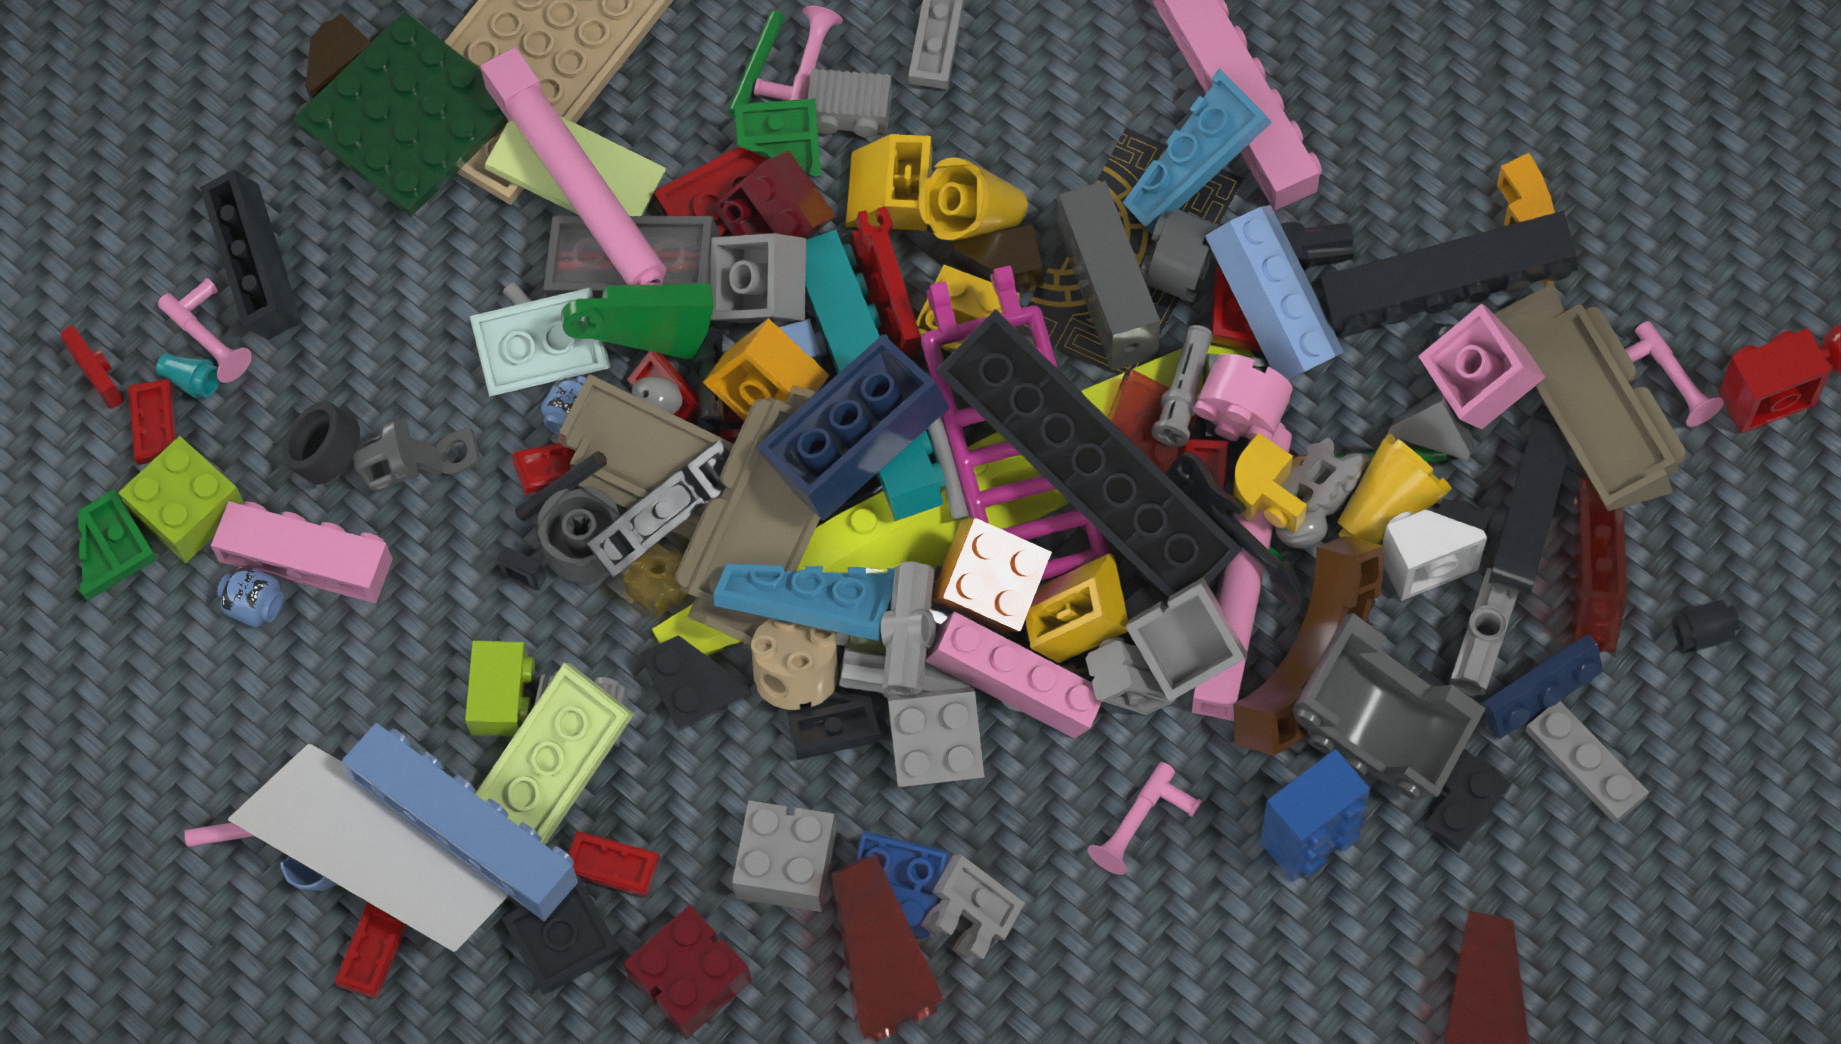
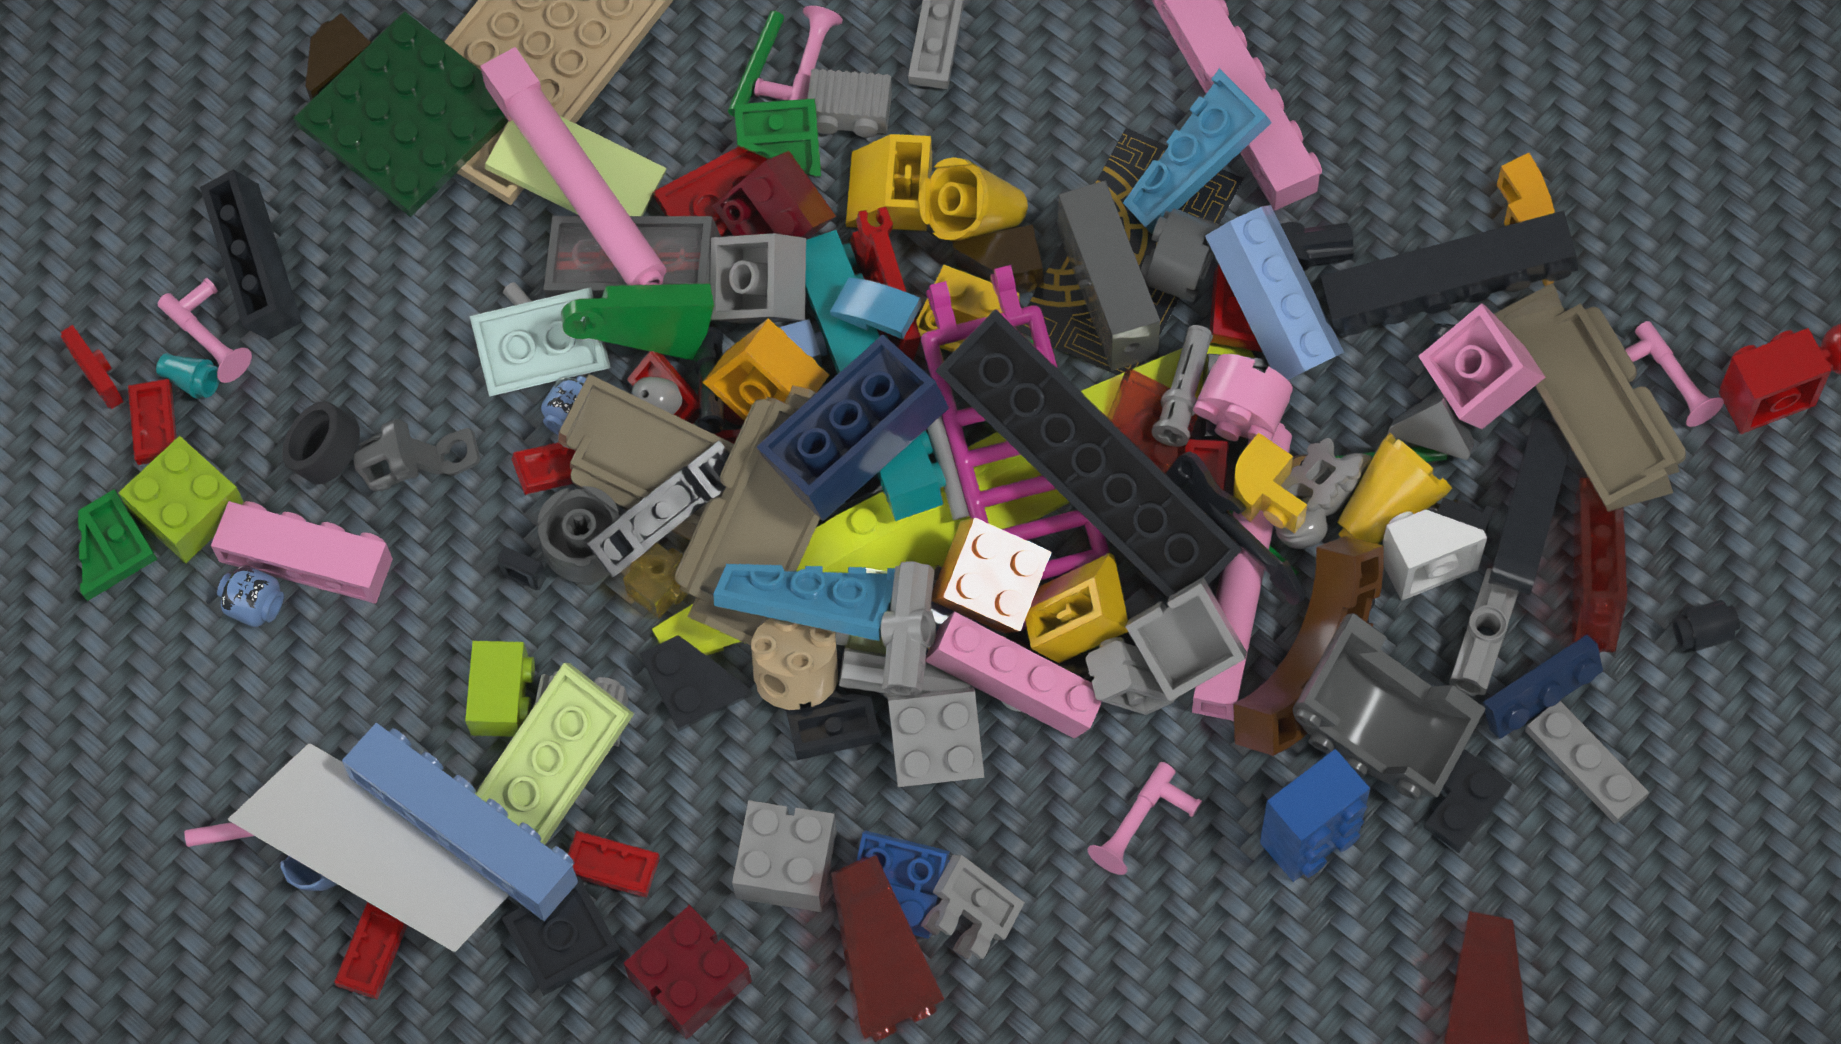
(568, 480): black bar -> none
(876, 305): none -> dark azure slope

